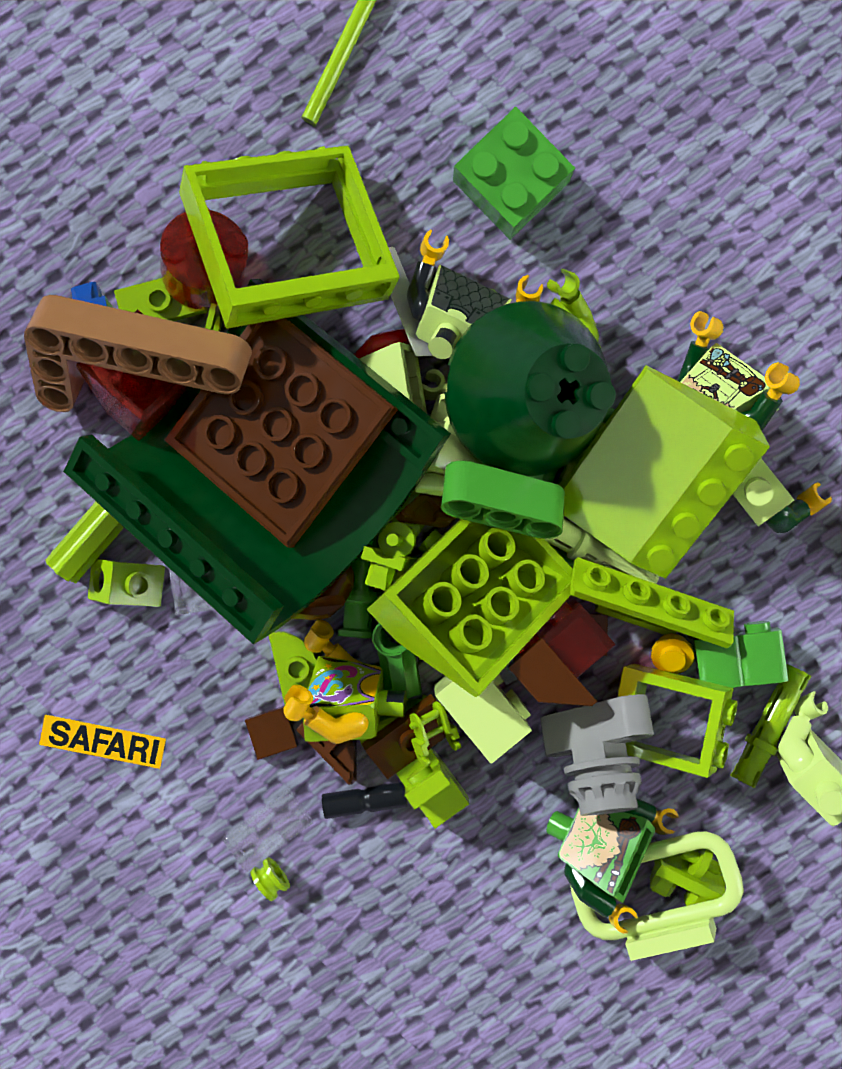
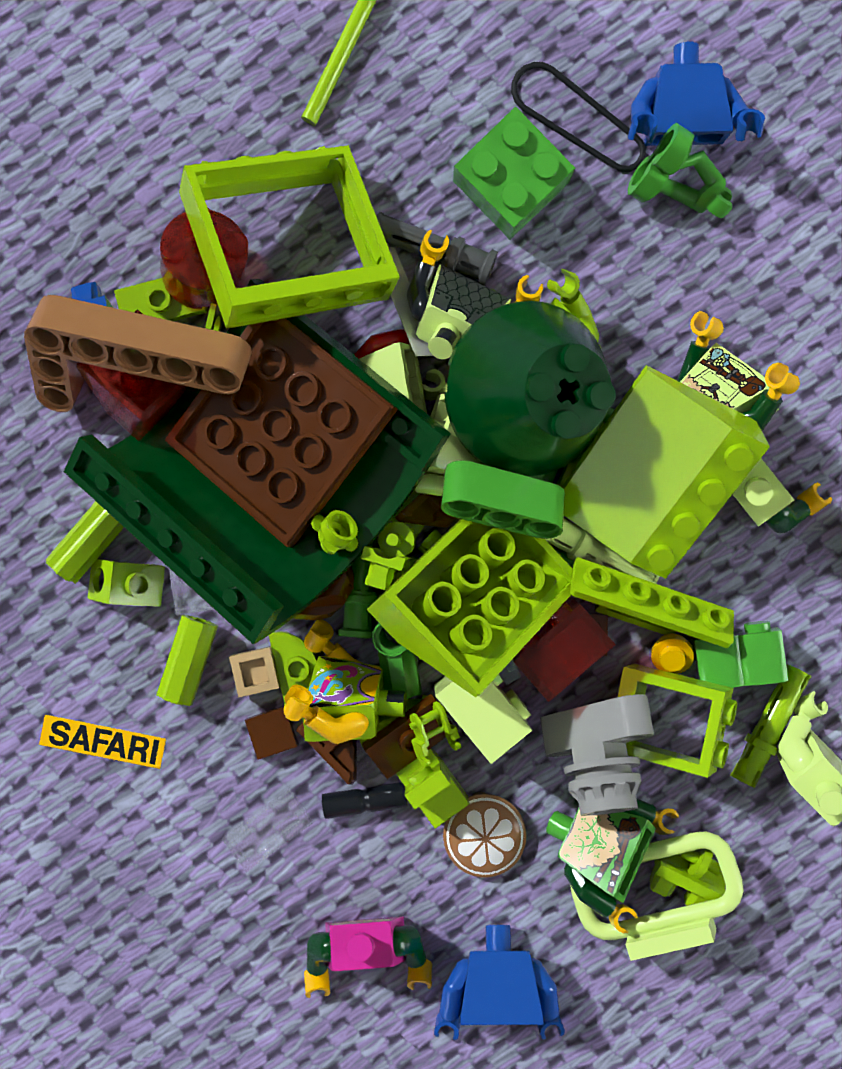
(187, 660): none -> lime axle
(254, 671): none -> tan plate
(270, 879): lime bush -> none
(336, 531): none -> lime plate
(365, 946): none -> torso
(458, 256): none -> dark grey pin
(485, 836): none -> dish
(499, 989): none -> blue torso
(542, 65): none -> black piece
(549, 677): reddish brown tile -> none
(671, 156): none -> bright green piece
(695, 98): none -> blue torso

